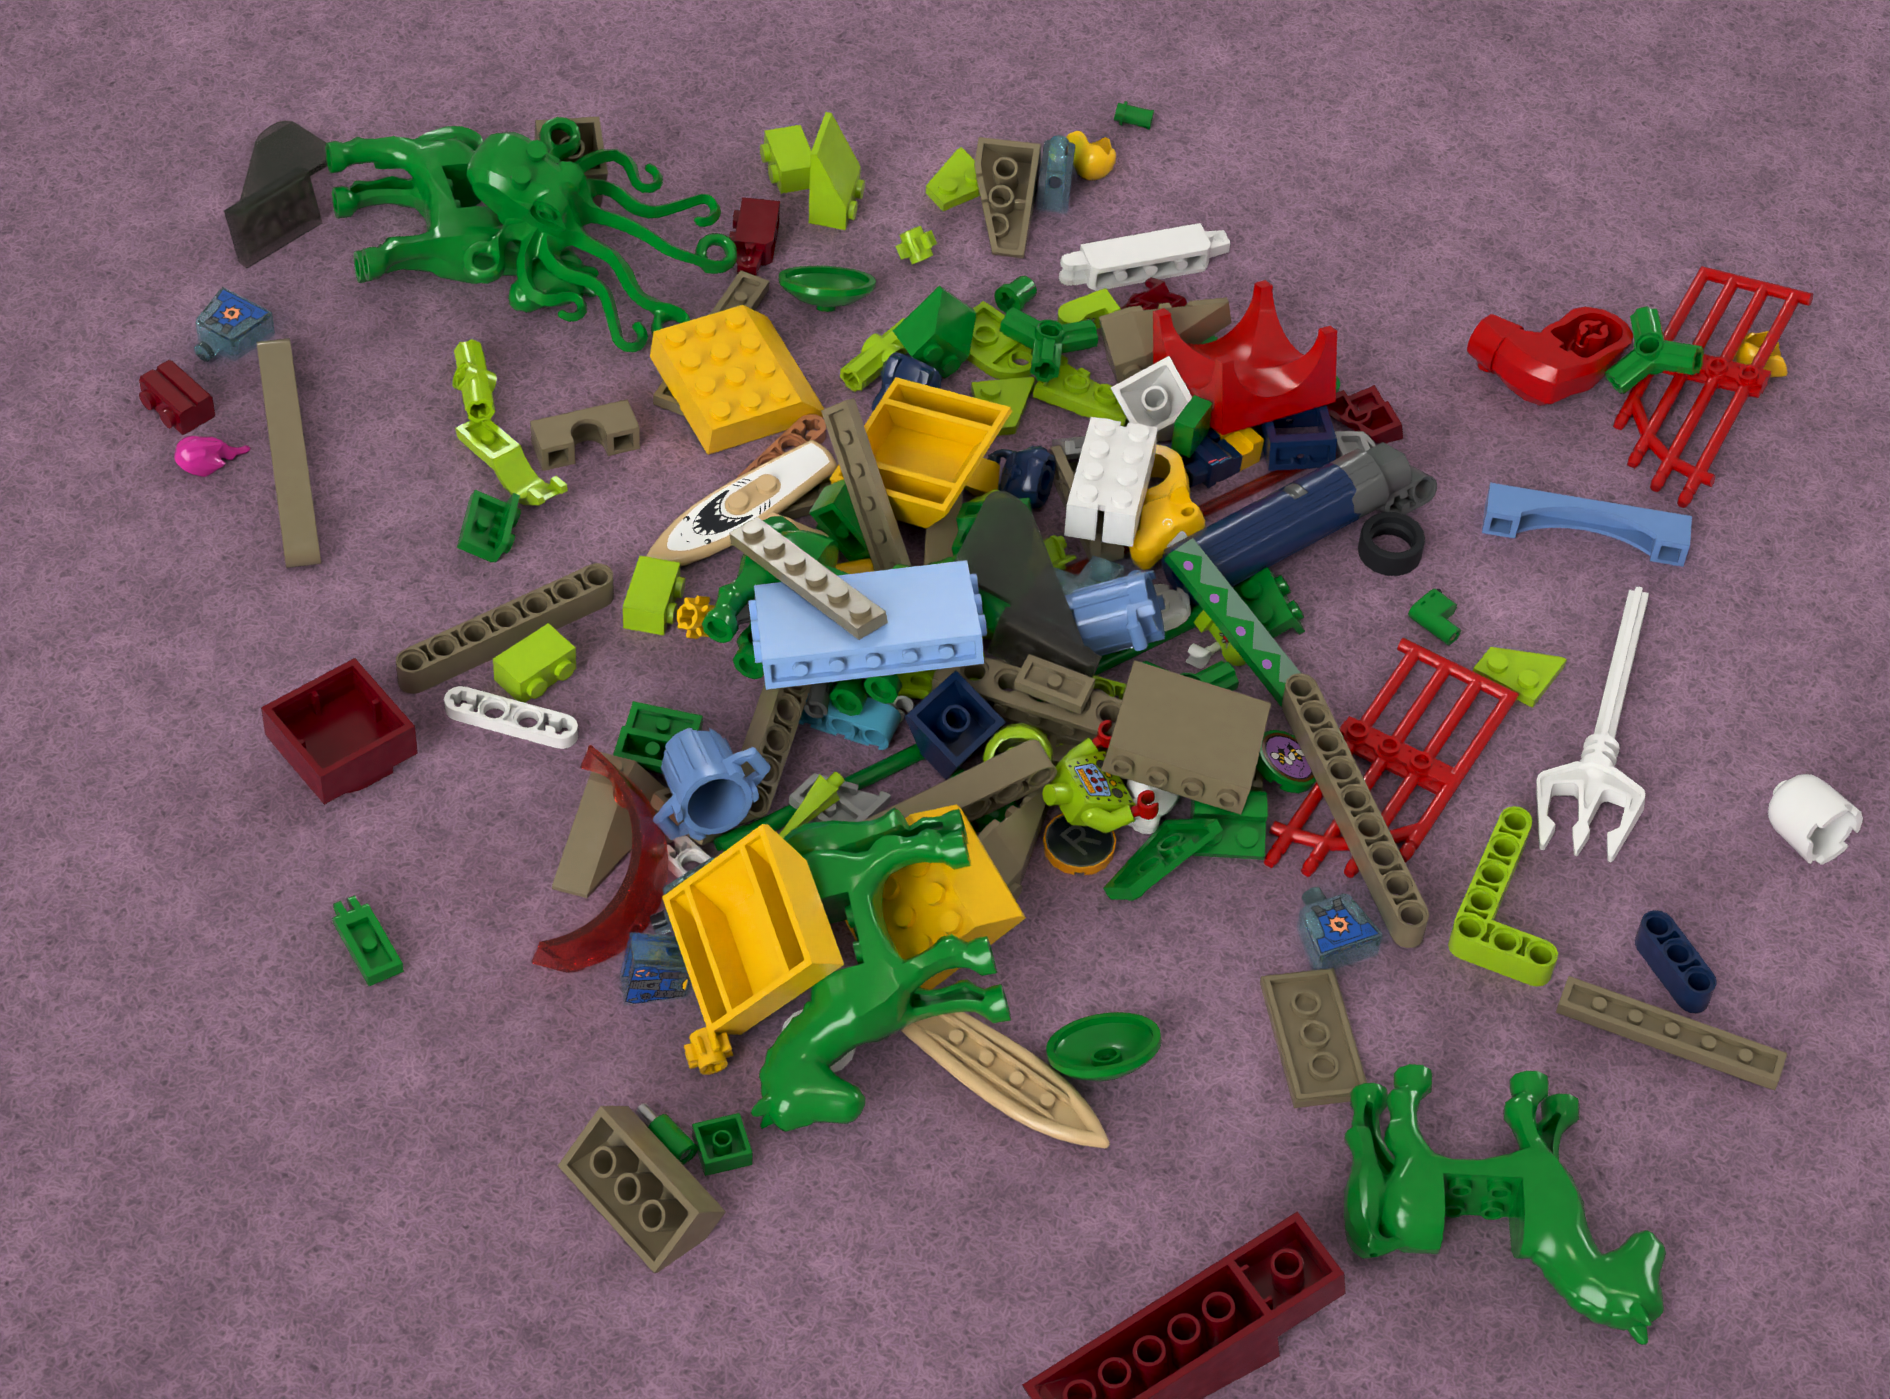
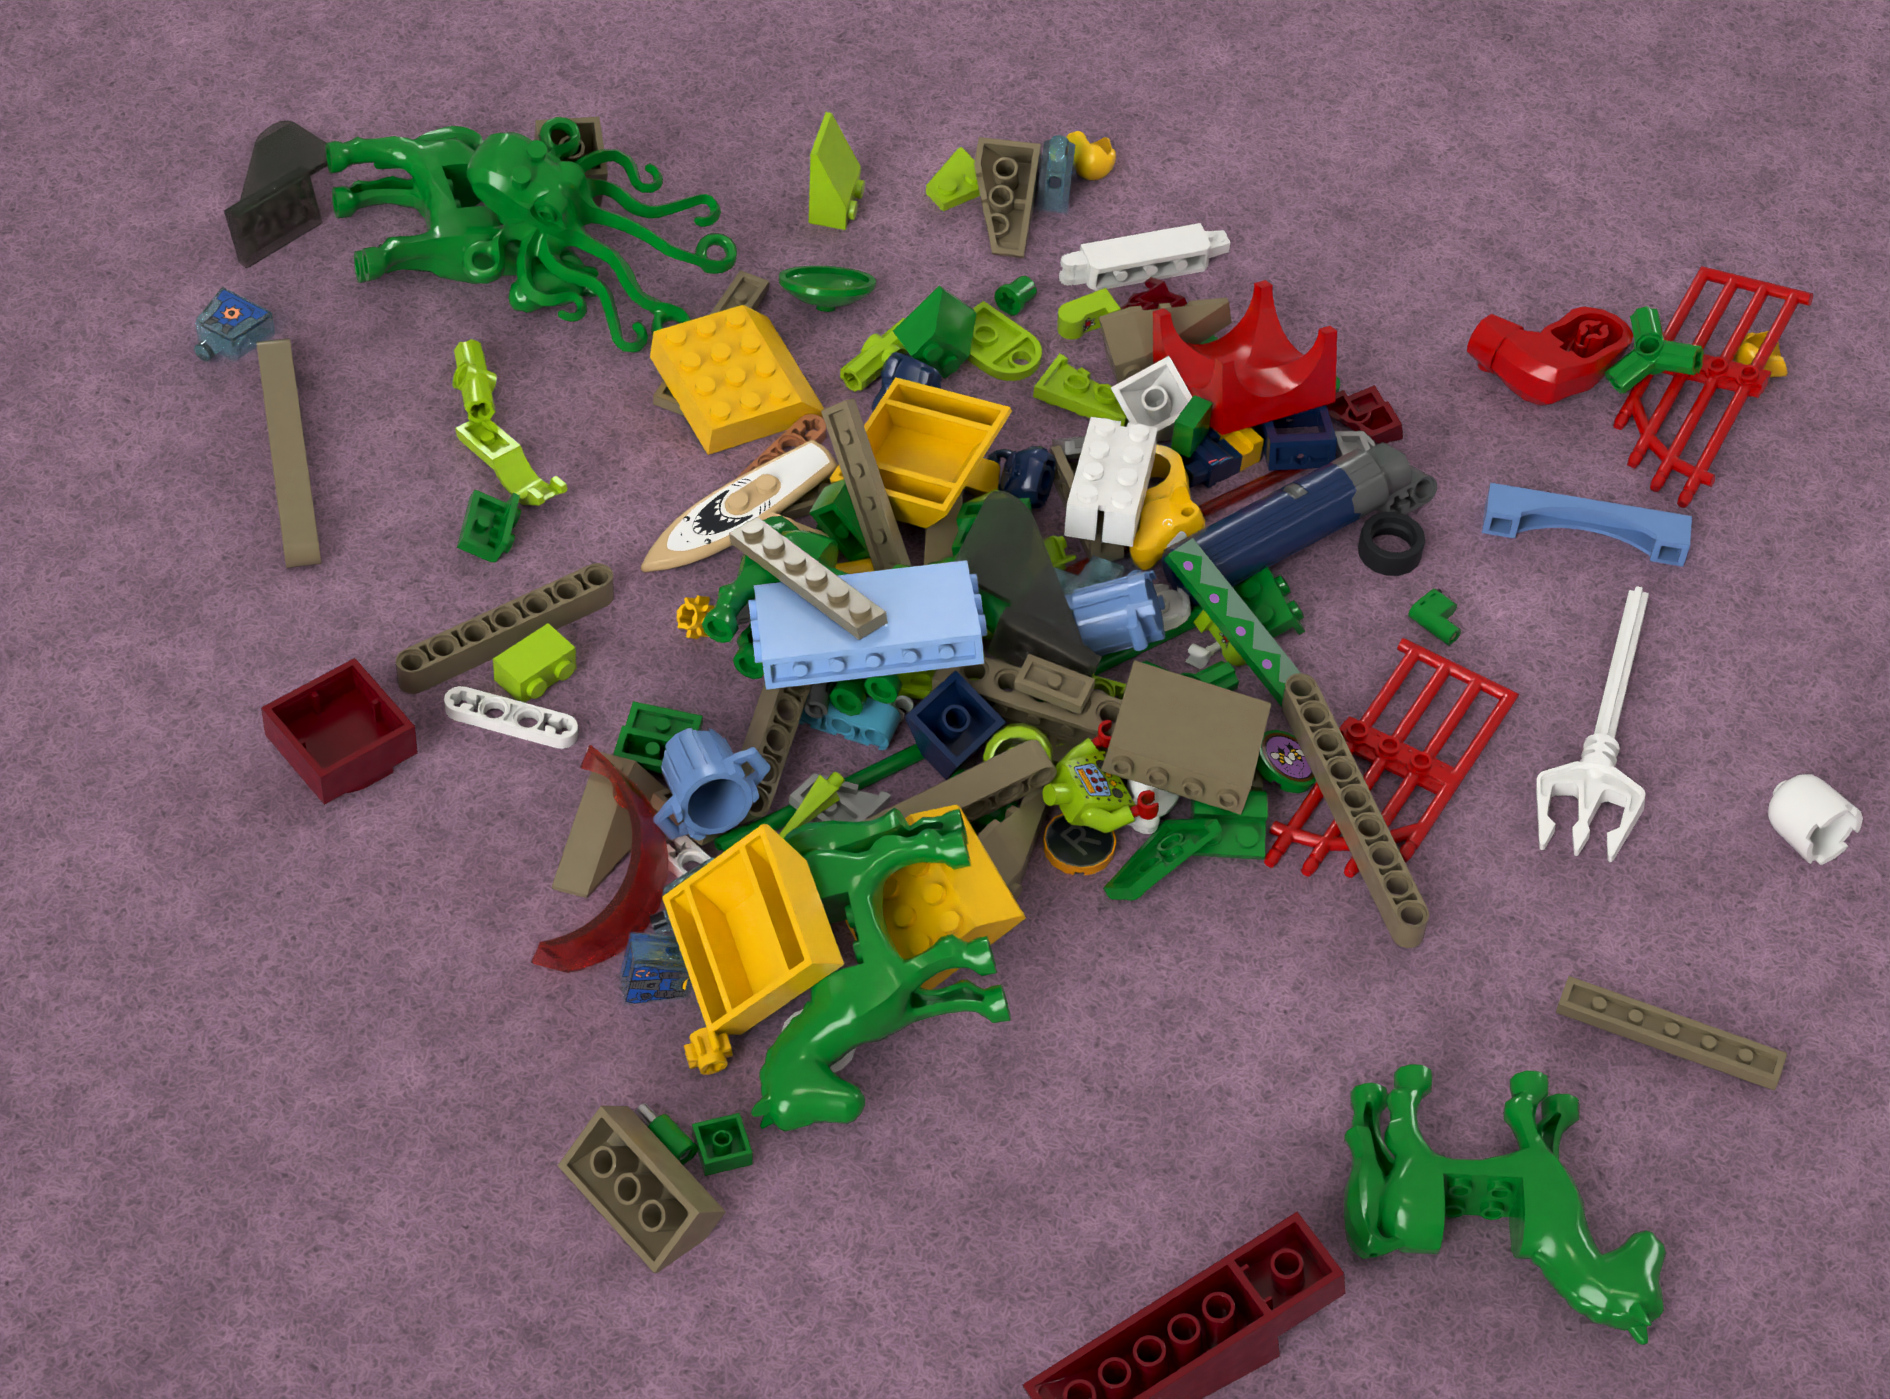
(176, 397): dark red brick -> none
(203, 454): dark pink piece -> none
(366, 941): green hinge -> none
(608, 424): dark tan arch -> none
(653, 595): lime brick -> none
(755, 233): dark red hinge -> none
(787, 157): lime brick -> none
(916, 244): lime gear -> none
(1007, 392): lime wing -> none
(1008, 1077): tan piece -> none
(1048, 340): green piece -> none
(1104, 1046): green dish -> none
(1133, 115): green pin -> none
(1313, 1036): dark tan tile -> none
(1335, 930): clear light blue torso -> none
(1476, 934): lime beam -> none
(1521, 671): lime wing -> none
(1675, 961): dark blue beam -> none

